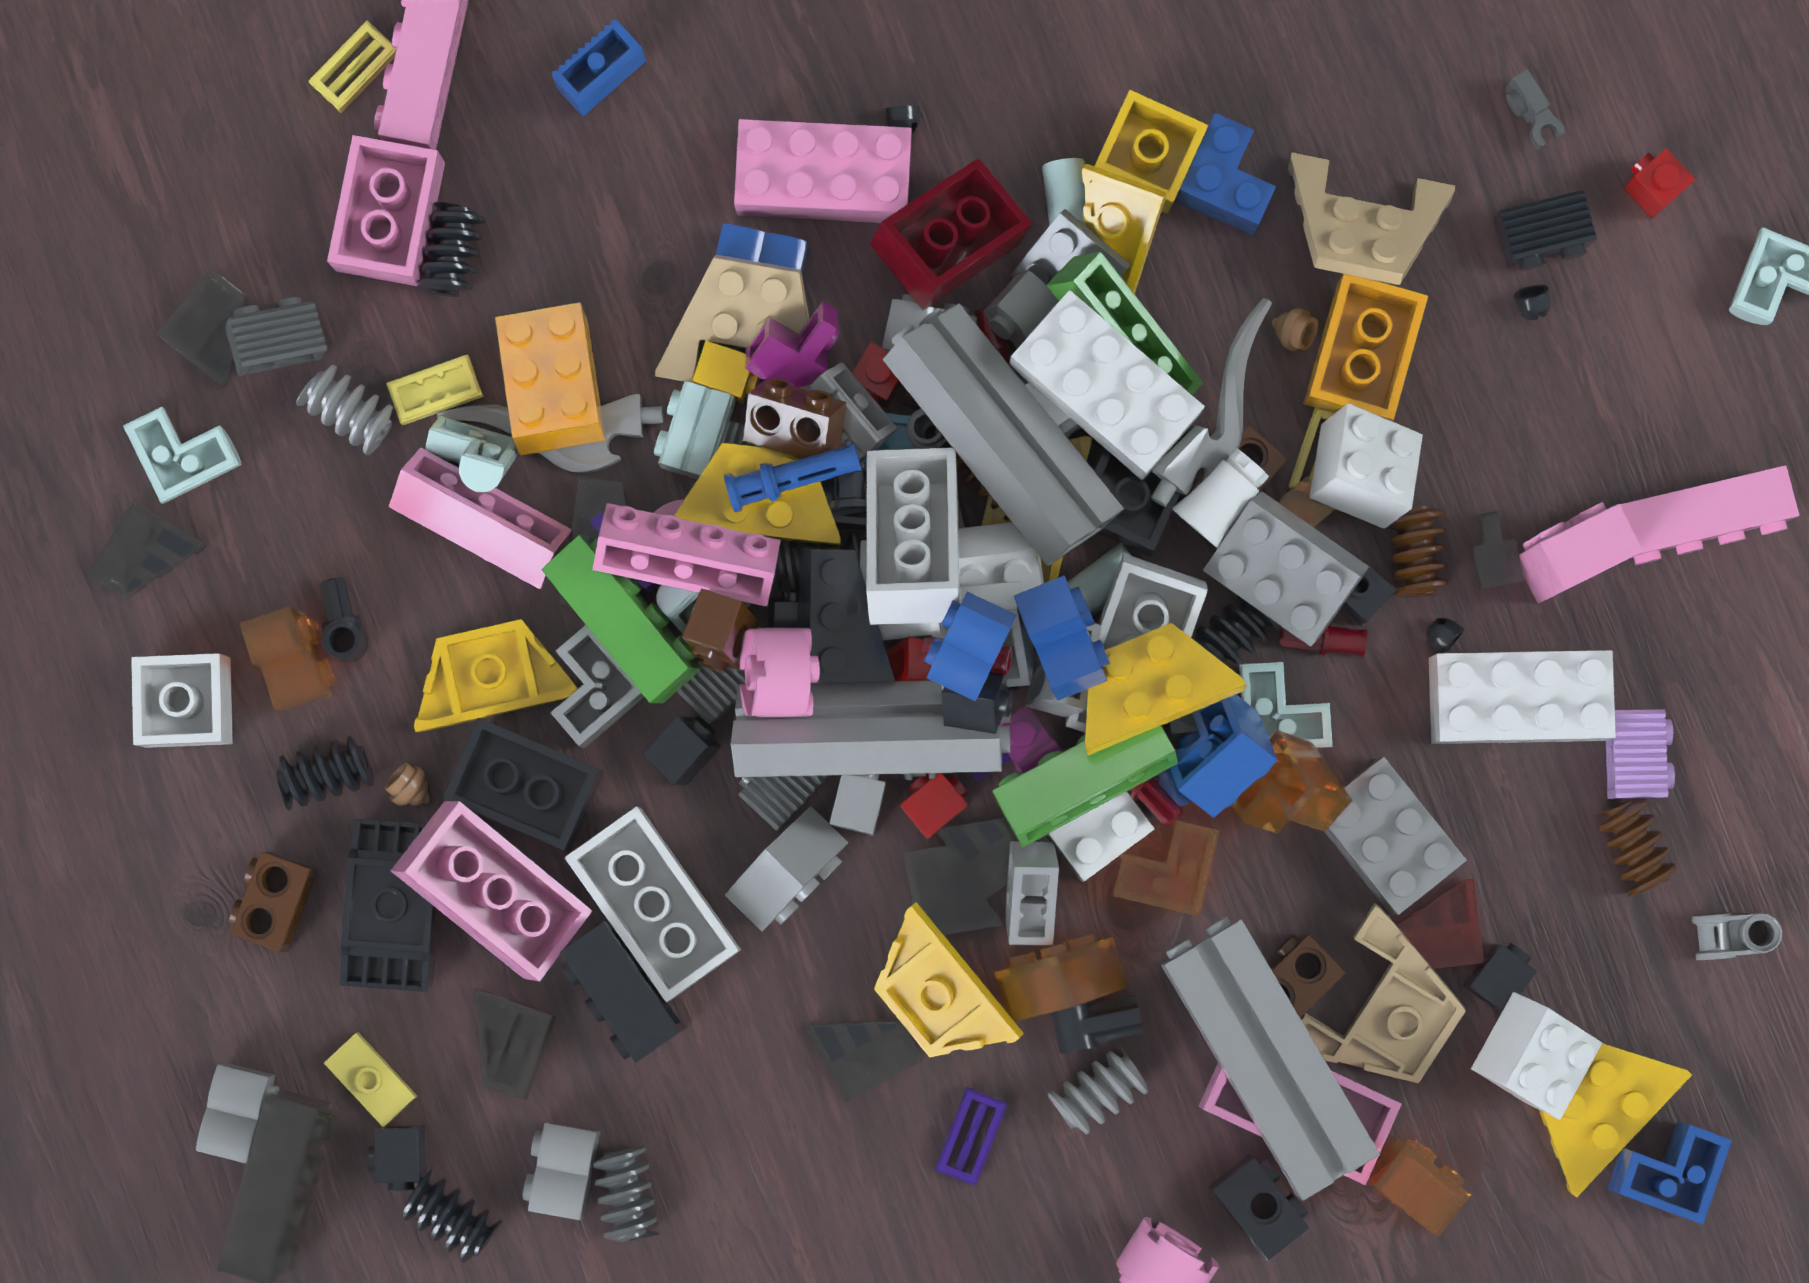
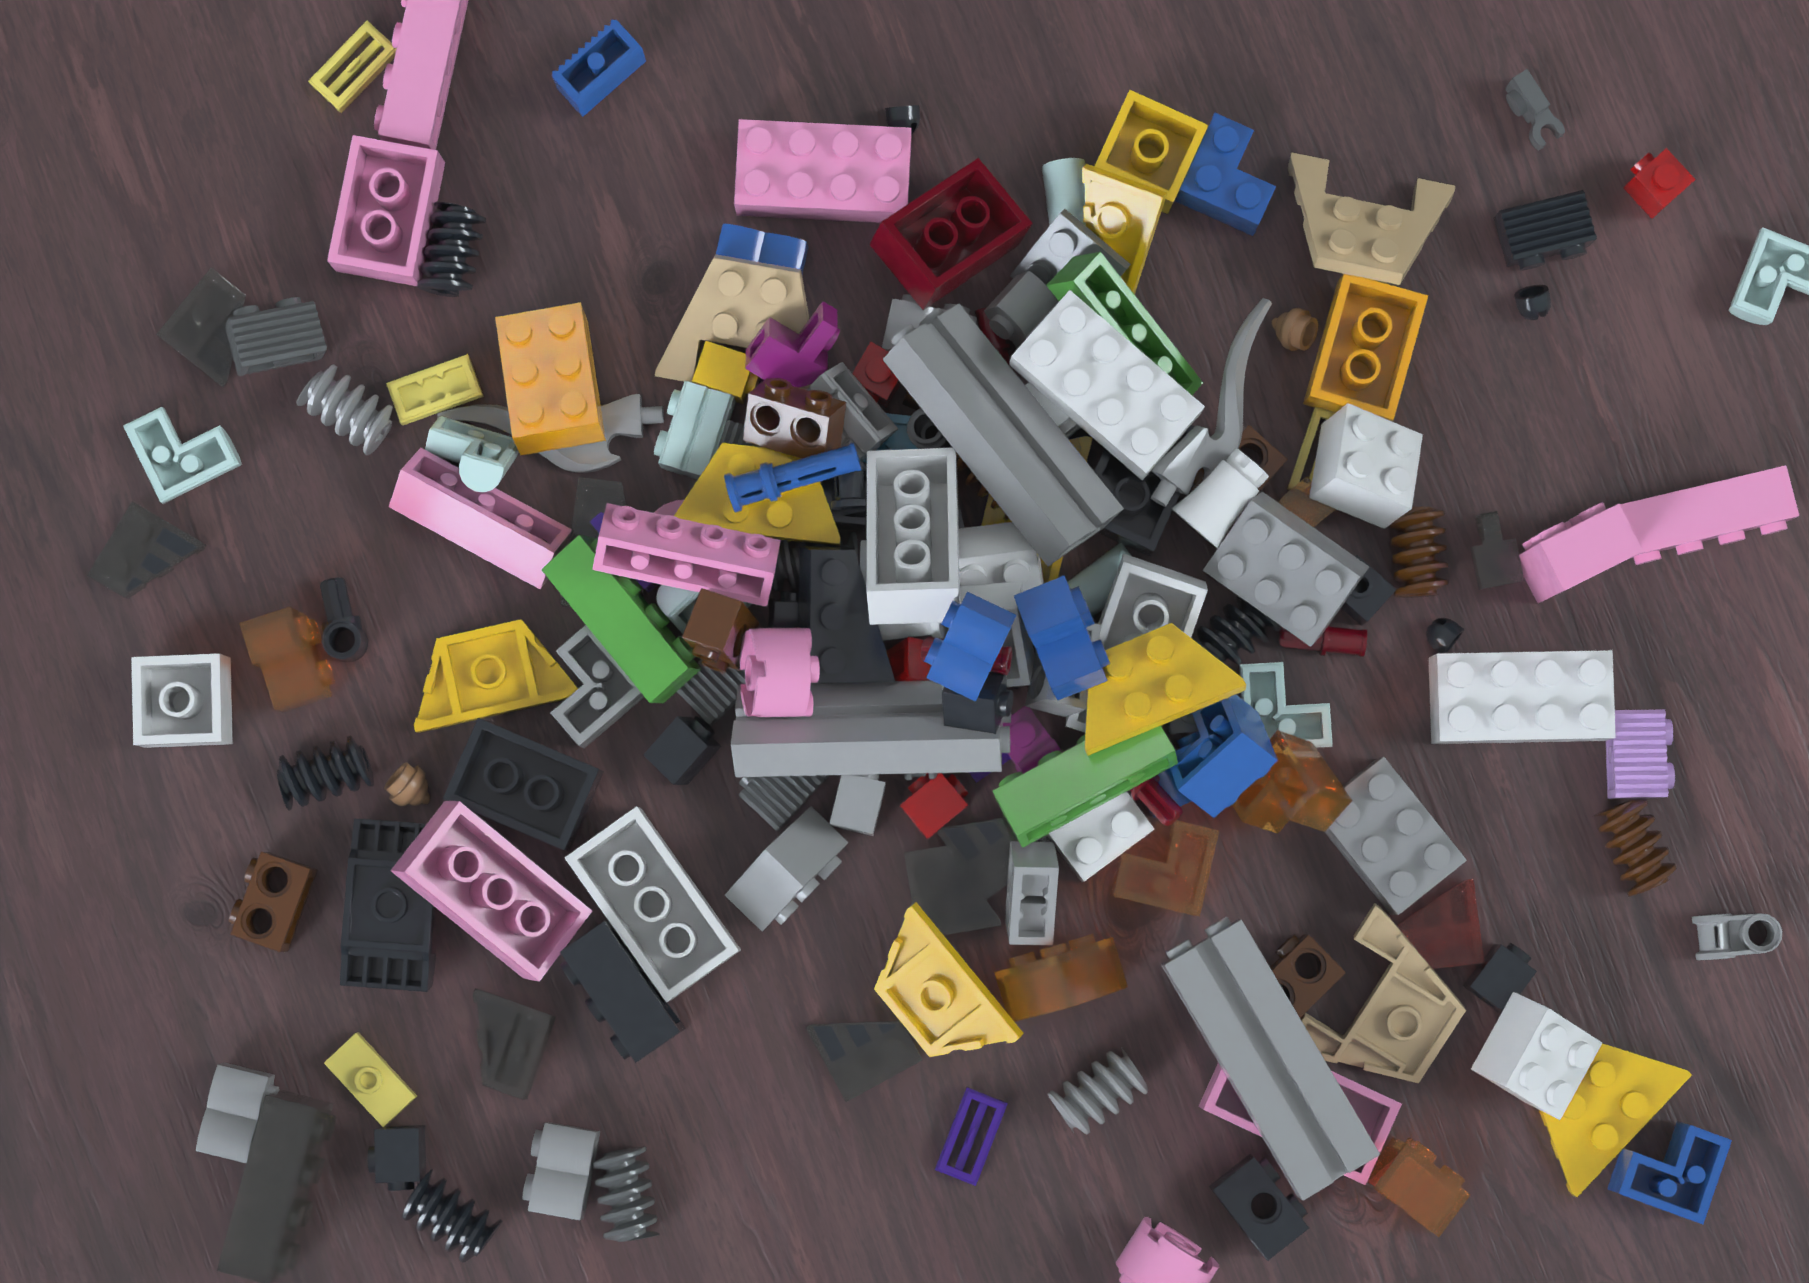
(1088, 1024): black piece -> none

